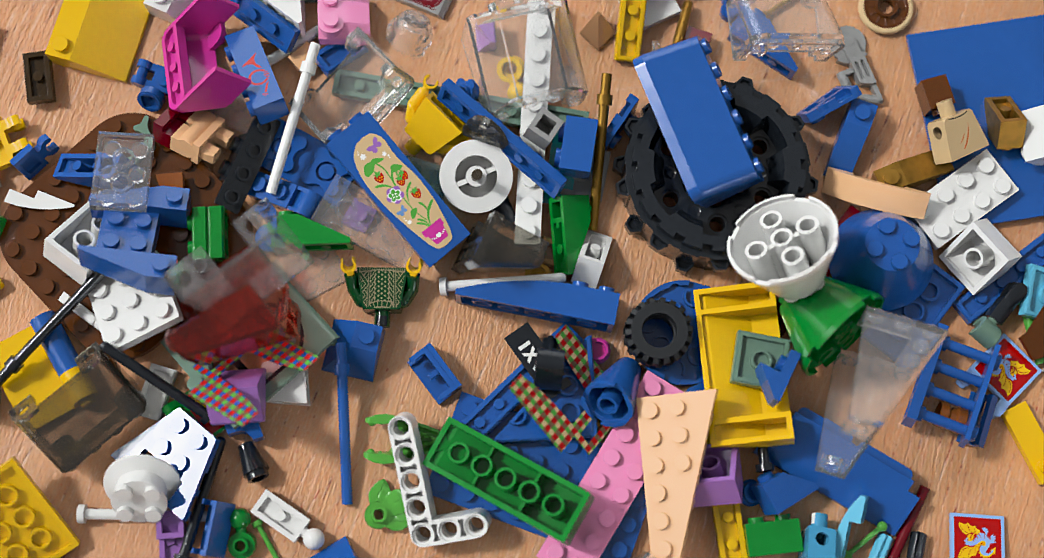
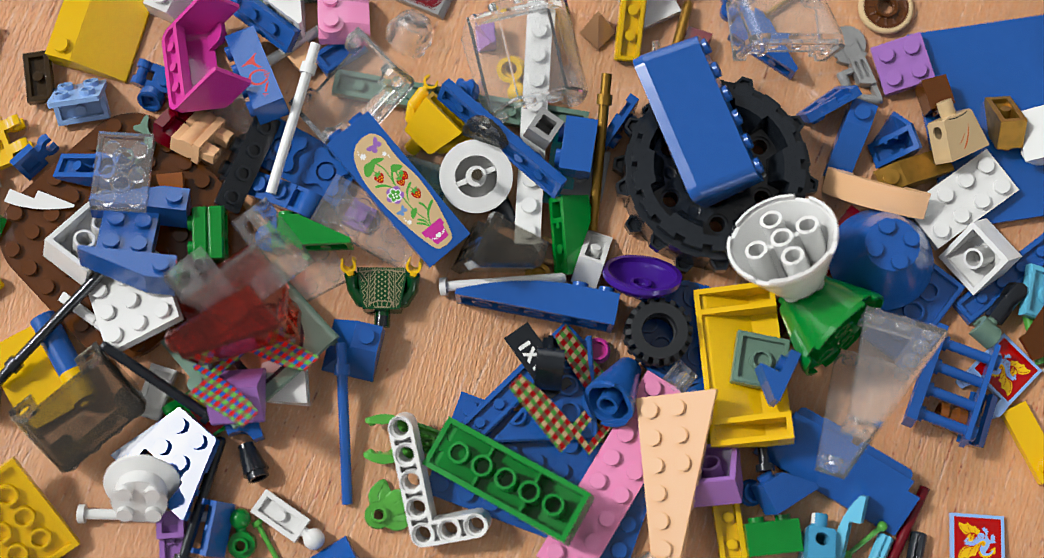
(80, 102): none -> light blue bracket
(434, 373): blue hinge -> none
(641, 276): none -> dark purple dish
(680, 377): none -> clear plate
(894, 141): none -> blue slope
(902, 63): none -> medium lavender plate

